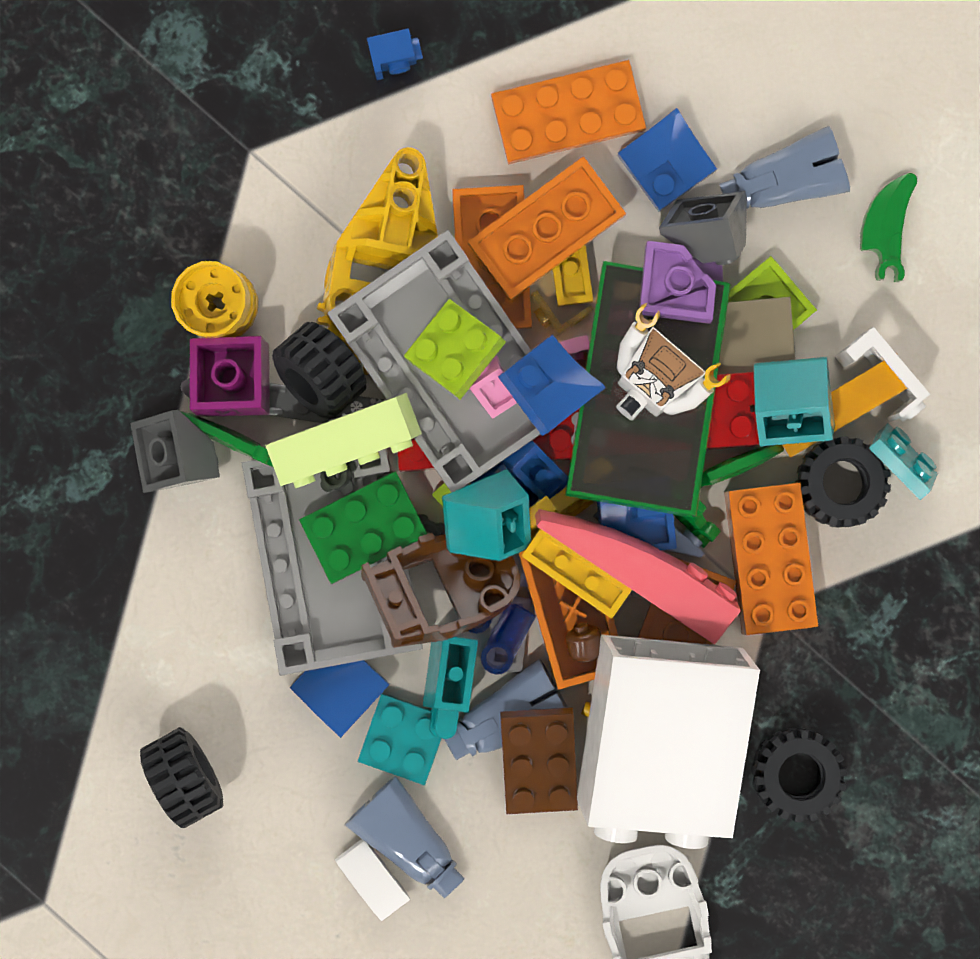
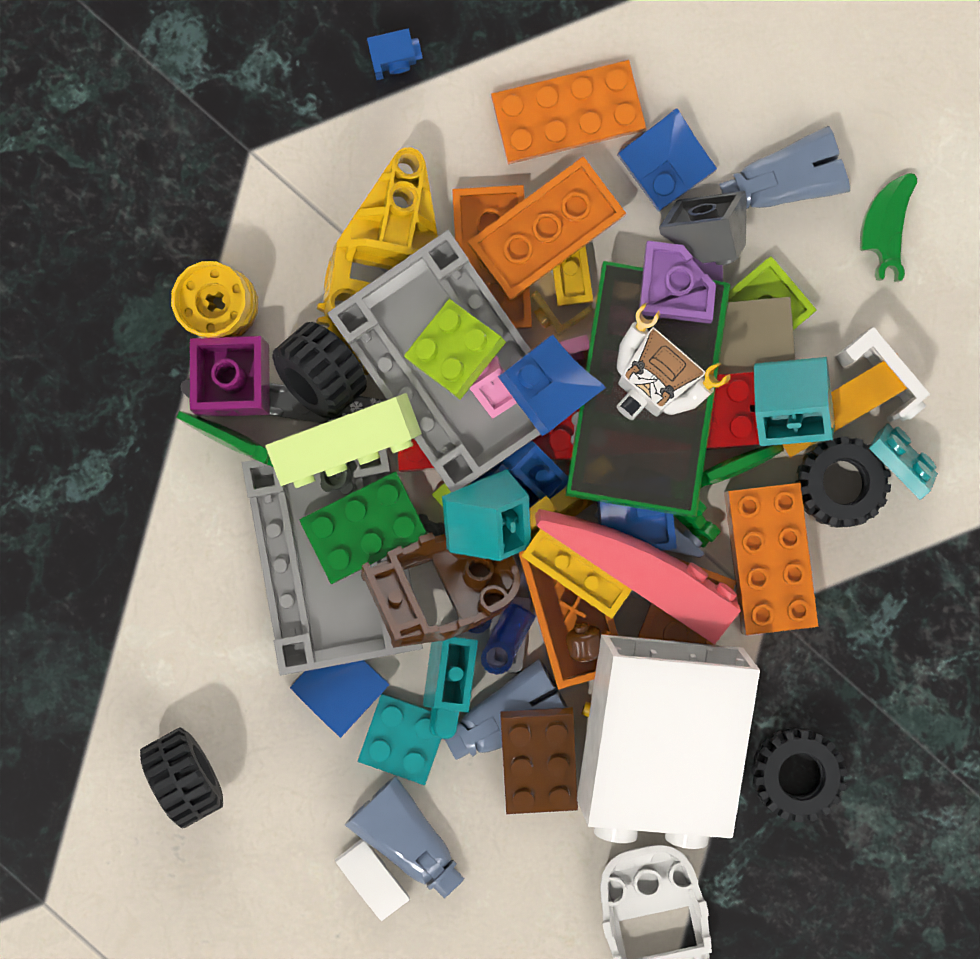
(172, 452): dark grey slope -> none

